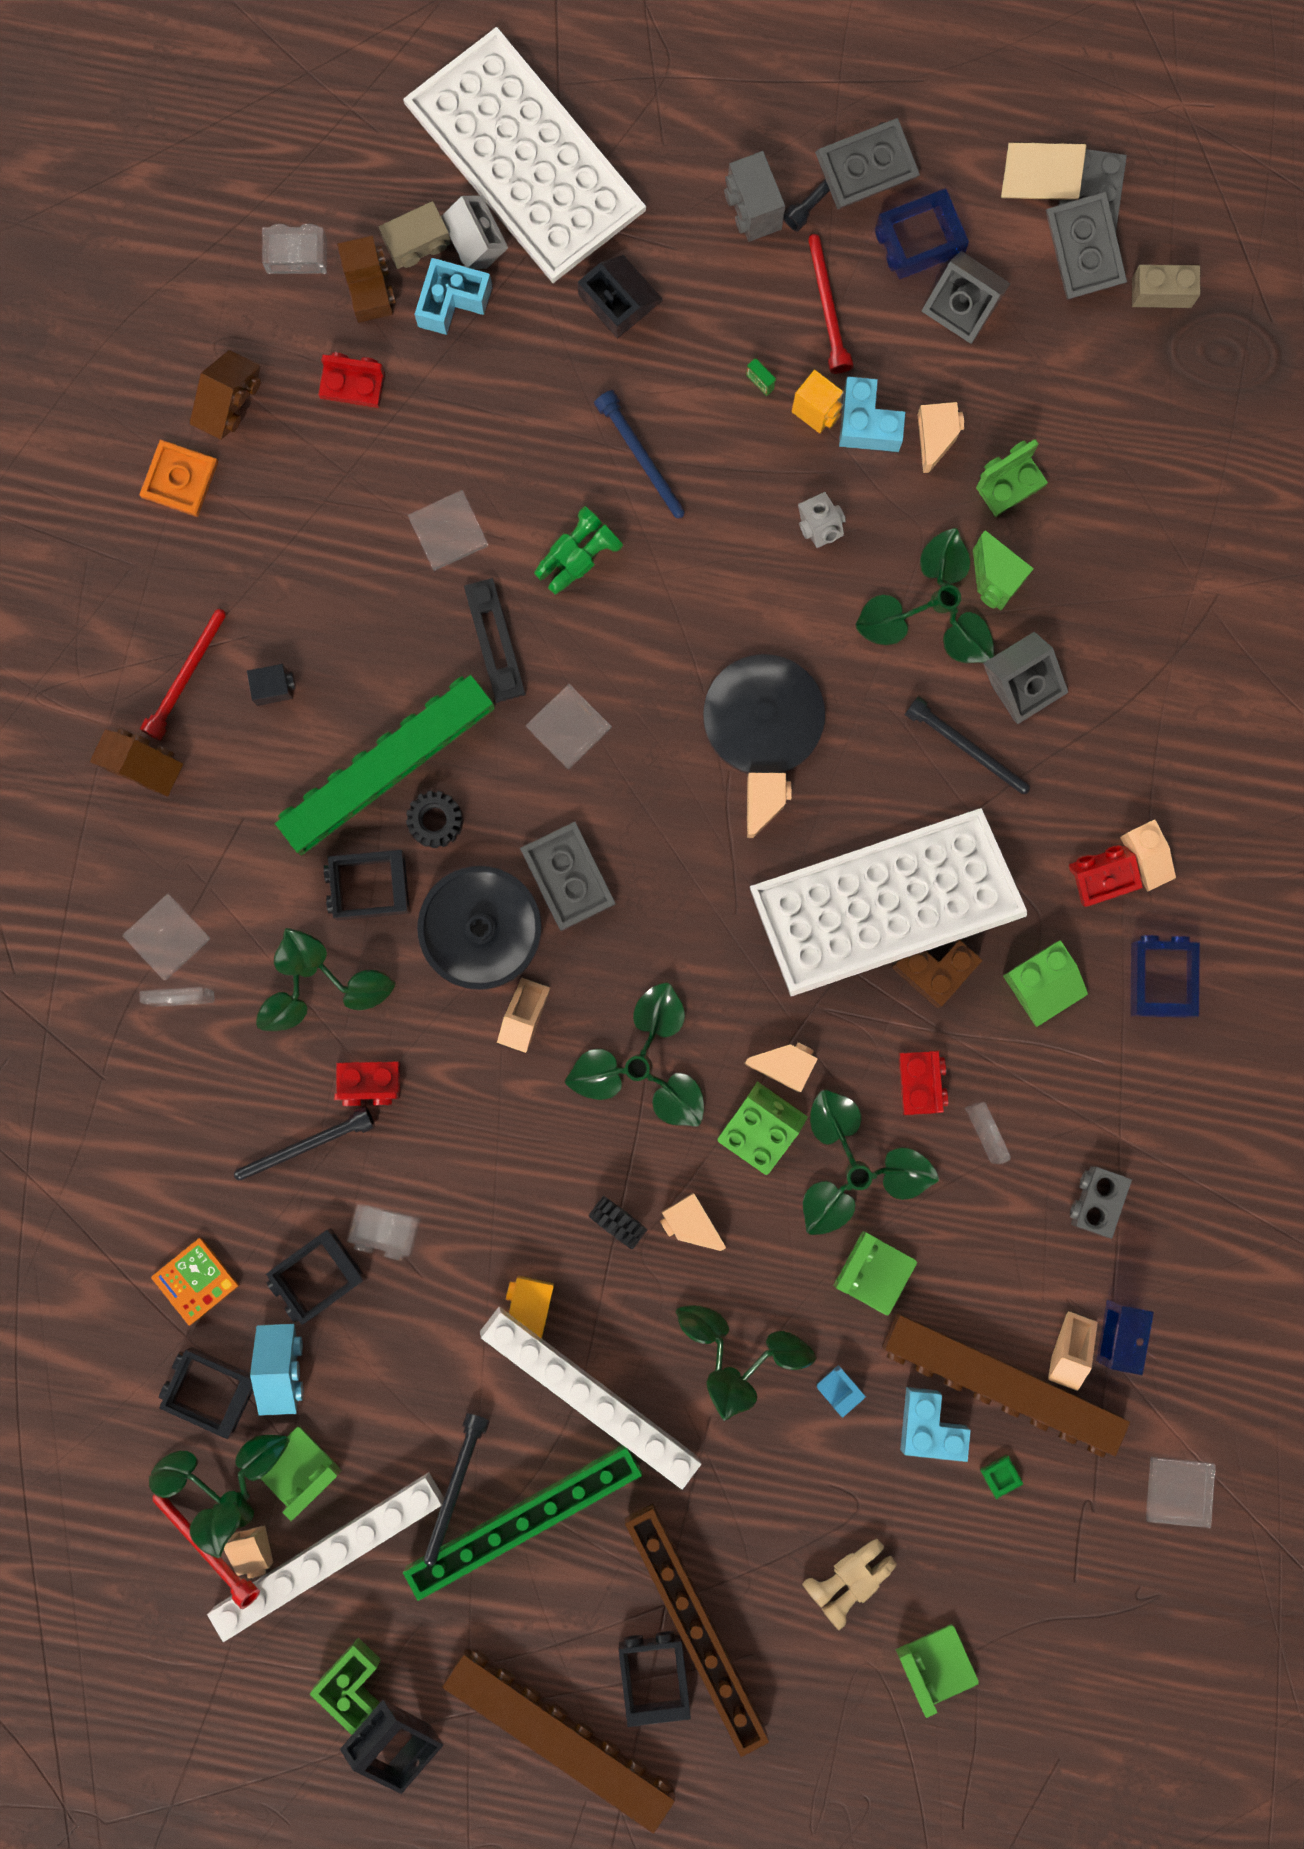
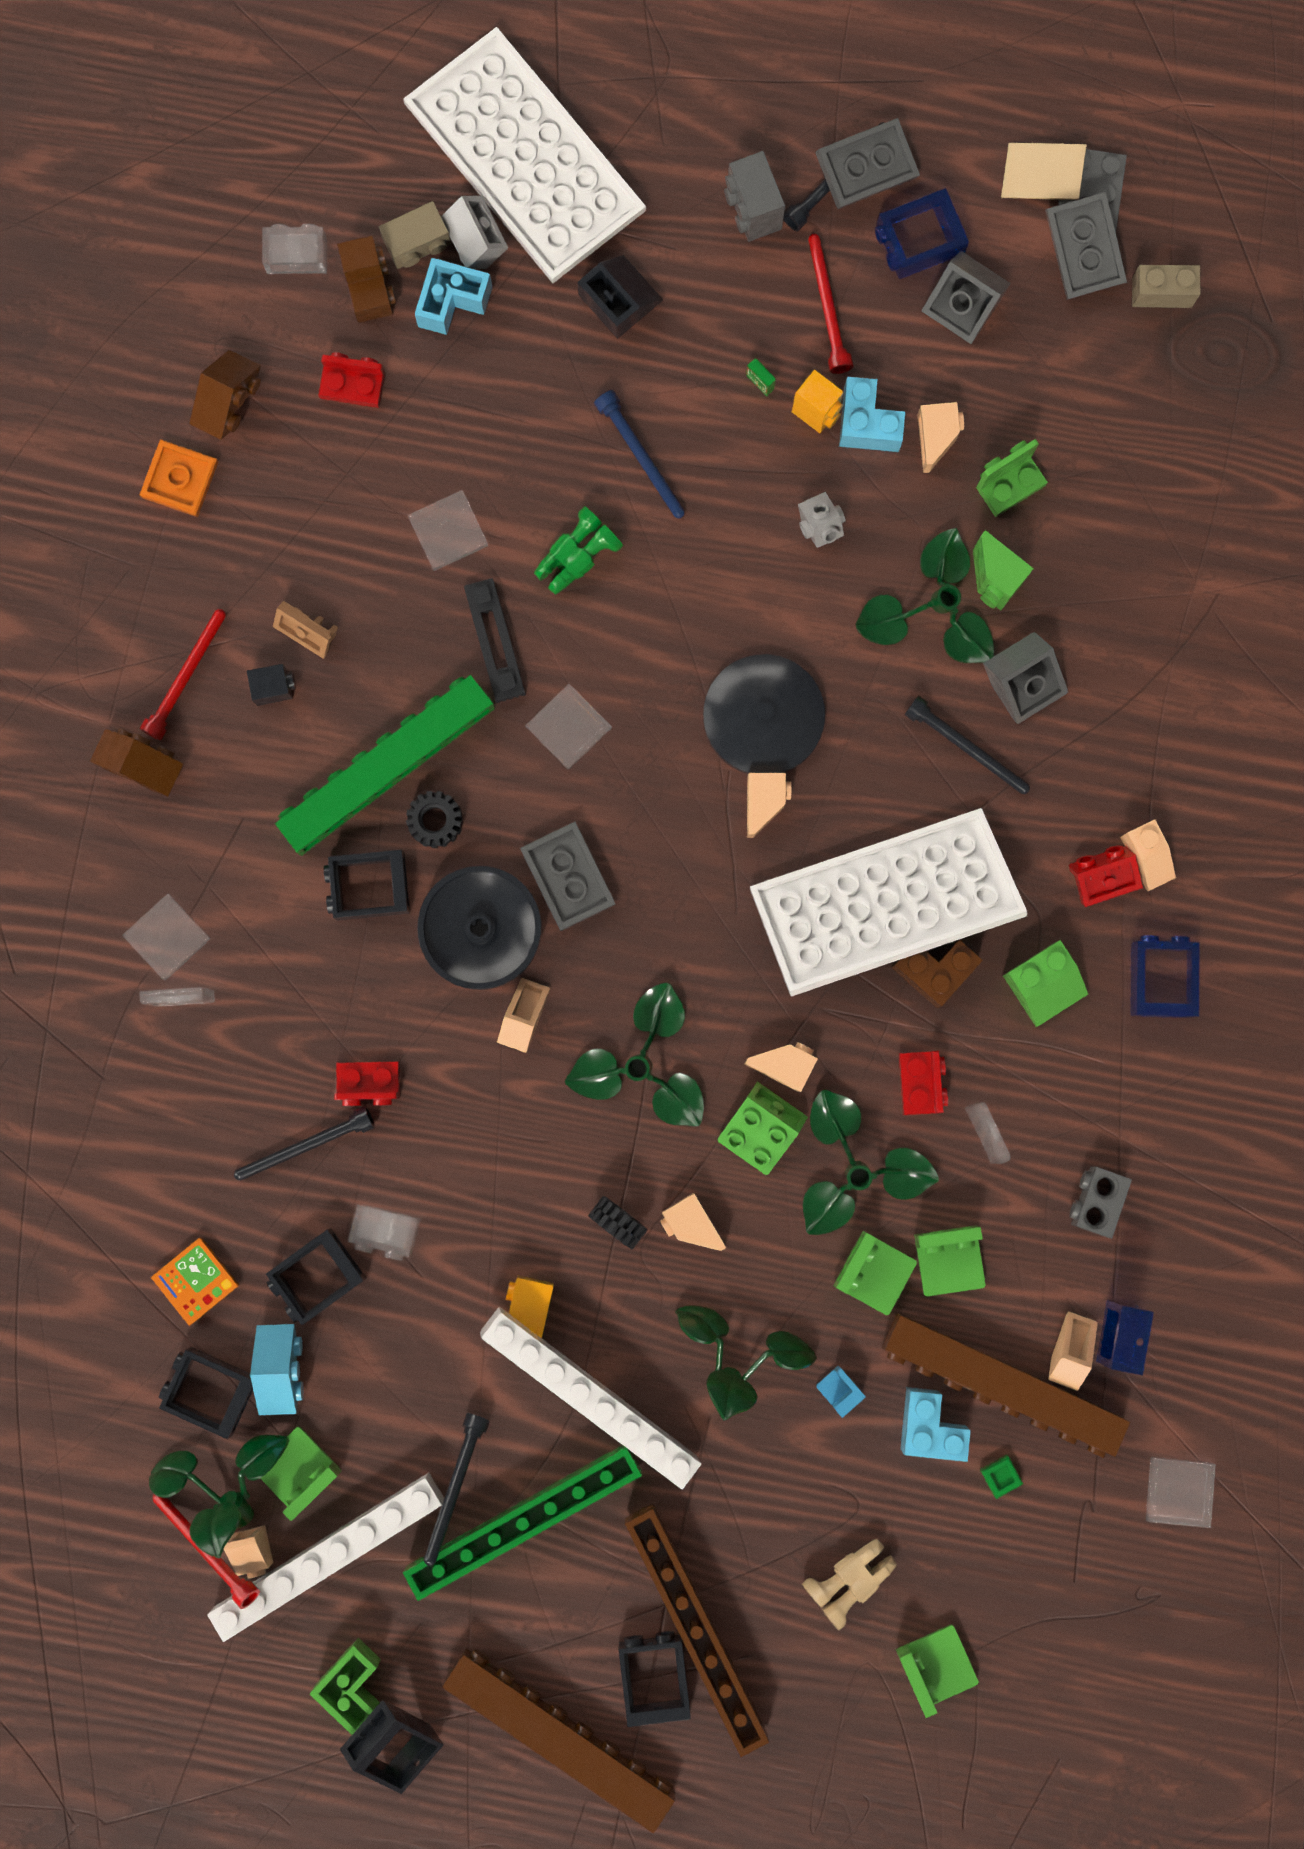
(302, 956): dark green plant -> none
(303, 630): none -> medium nougat plate
(950, 1260): none -> bright green bracket

